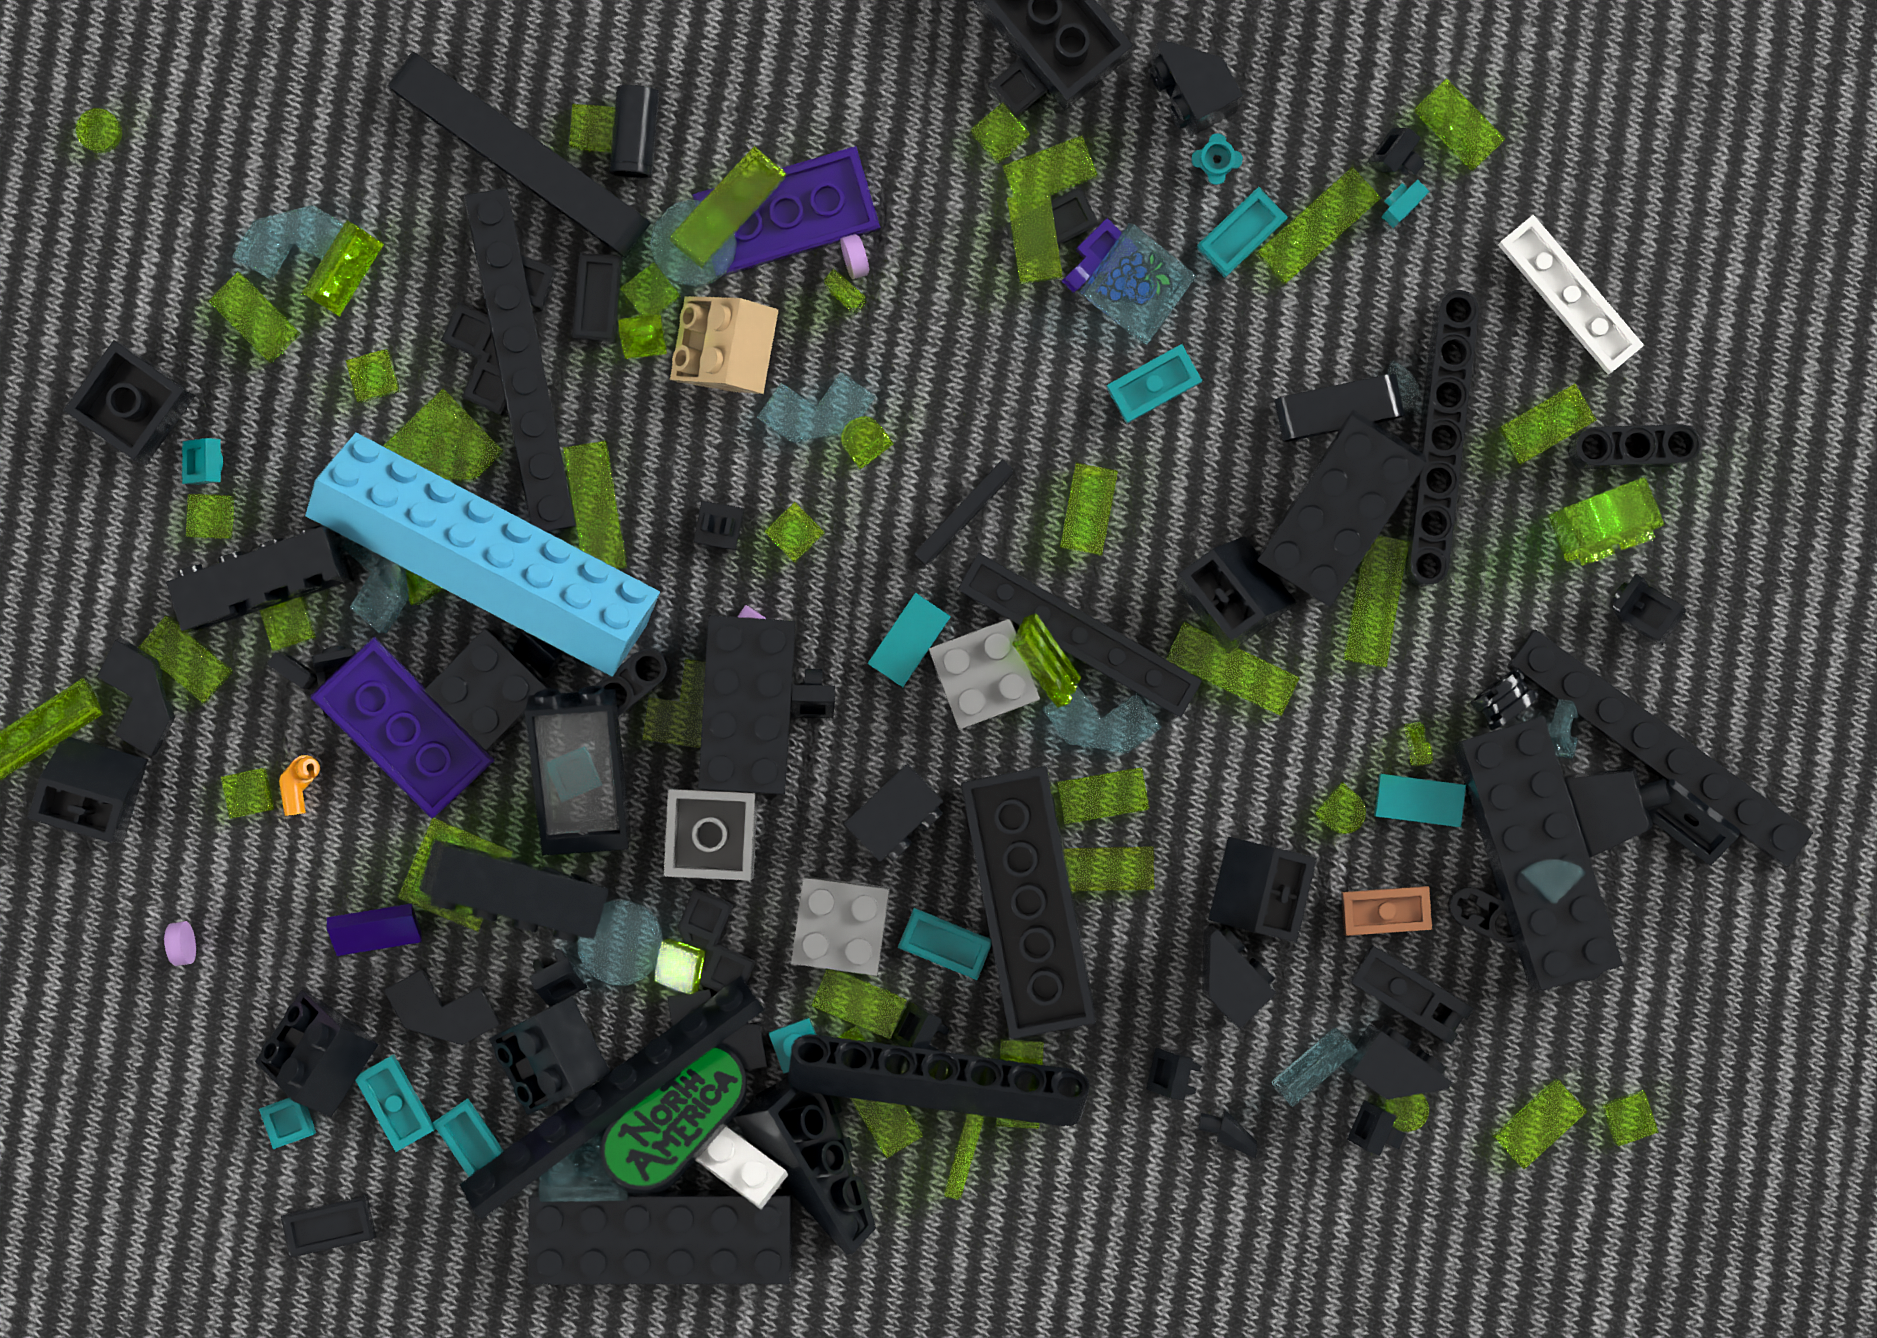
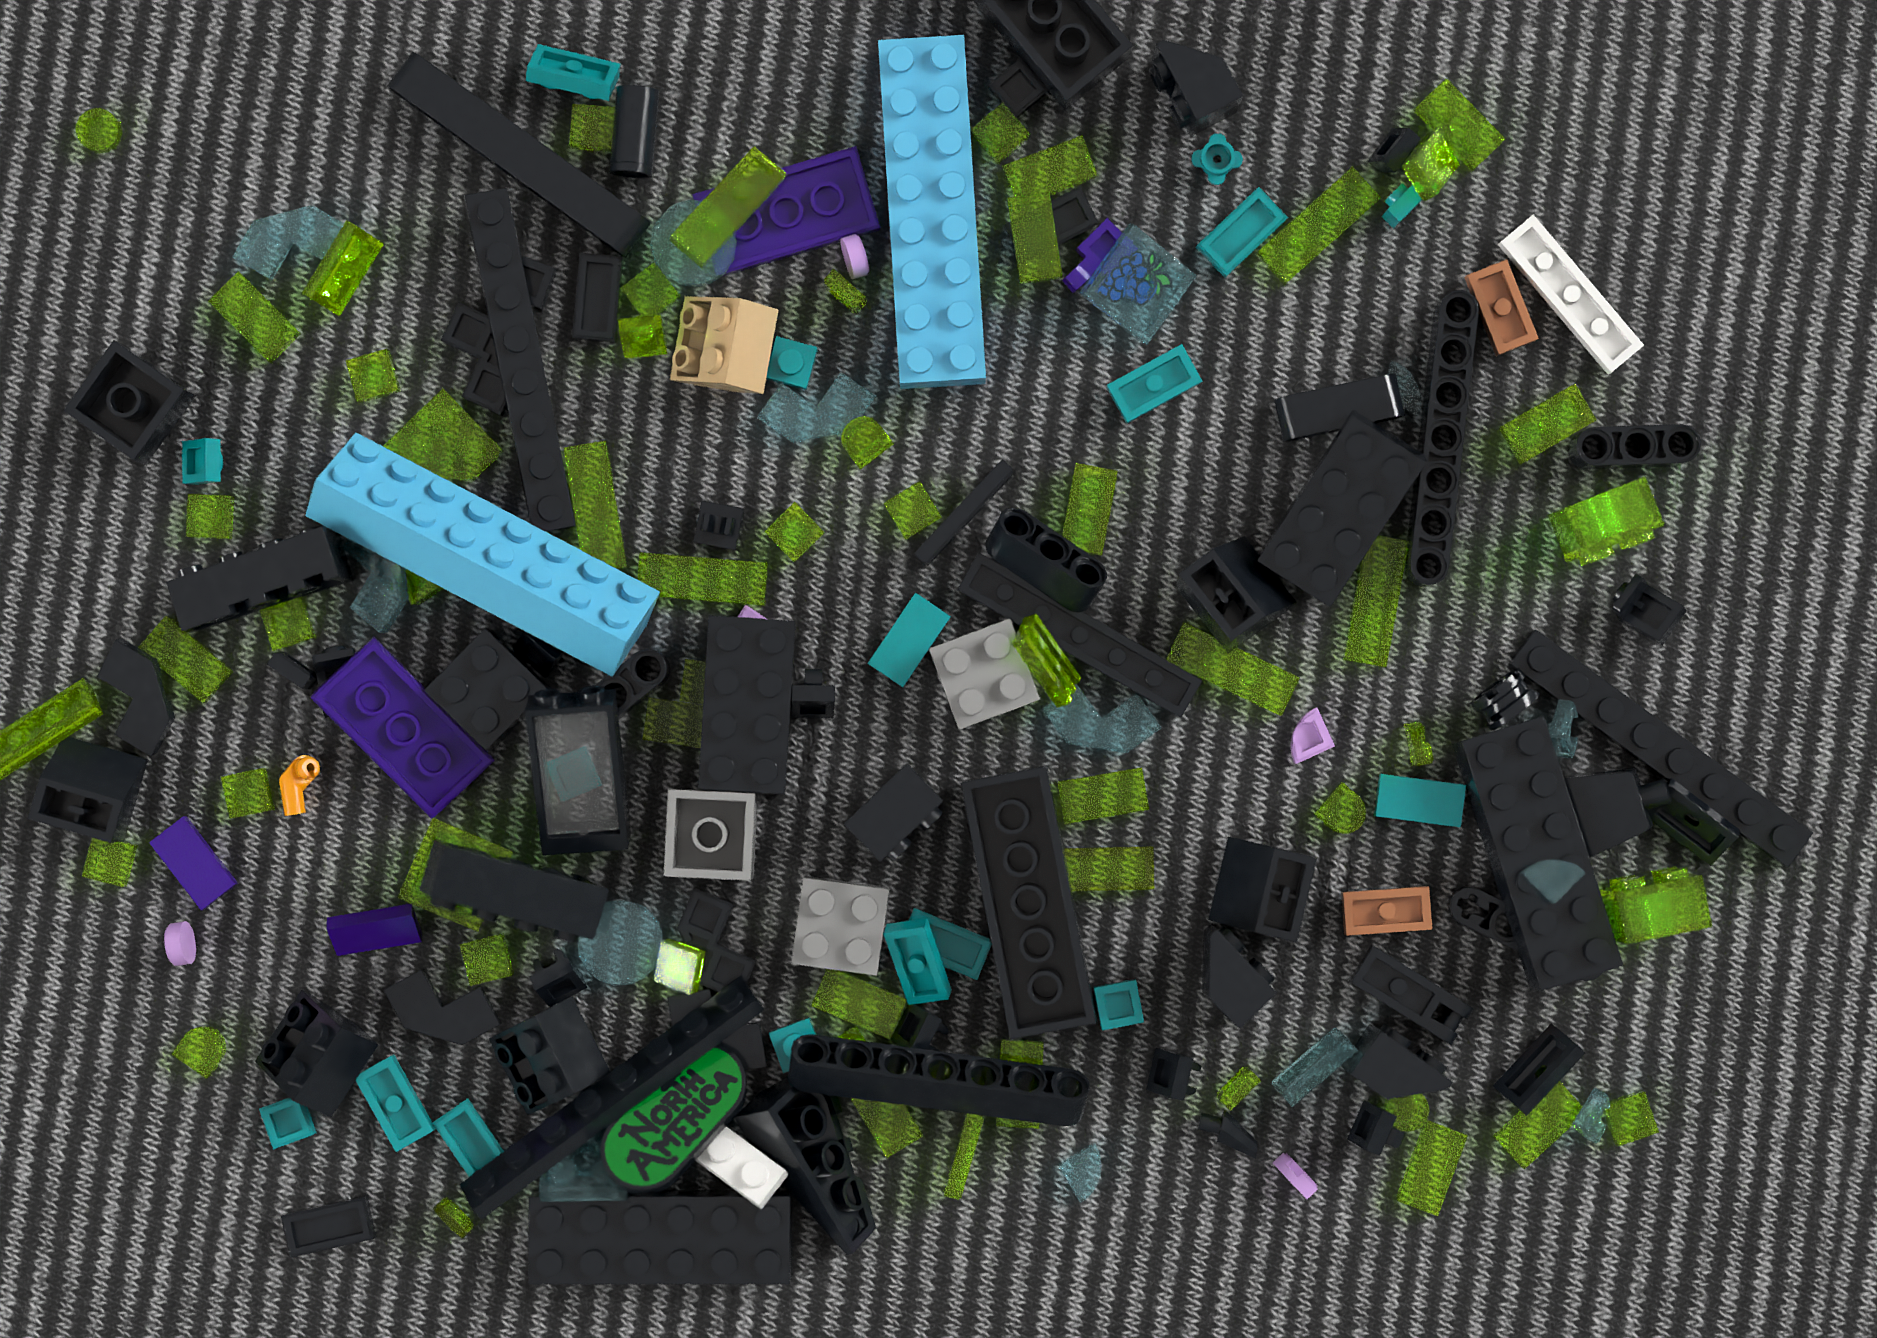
(109, 862): none -> clear neon green tile
(193, 863): none -> dark purple tile
(201, 1050): none -> clear neon green tile
(453, 1217): none -> clear neon green tile
(486, 959): none -> clear neon green plate
(573, 72): none -> teal plate
(704, 578): none -> clear neon green tile
(791, 363): none -> teal plate
(912, 510): none -> clear neon green tile
(917, 961): none -> teal plate
(932, 212): none -> medium azure brick
(1046, 559): none -> black beam
(1083, 1171): none -> clear light blue tile
(1118, 1004): none -> teal plate
(1237, 1087): none -> clear neon green tile
(1296, 1175): none -> lavender tile
(1310, 737): none -> lavender tile
(1430, 165): none -> clear neon green tile
(1431, 1167): none -> clear neon green tile
(1501, 307): none -> nougat plate
(1539, 1069): none -> black piece
(1590, 1115): none -> clear light blue tile
(1656, 906): none -> clear neon green brick

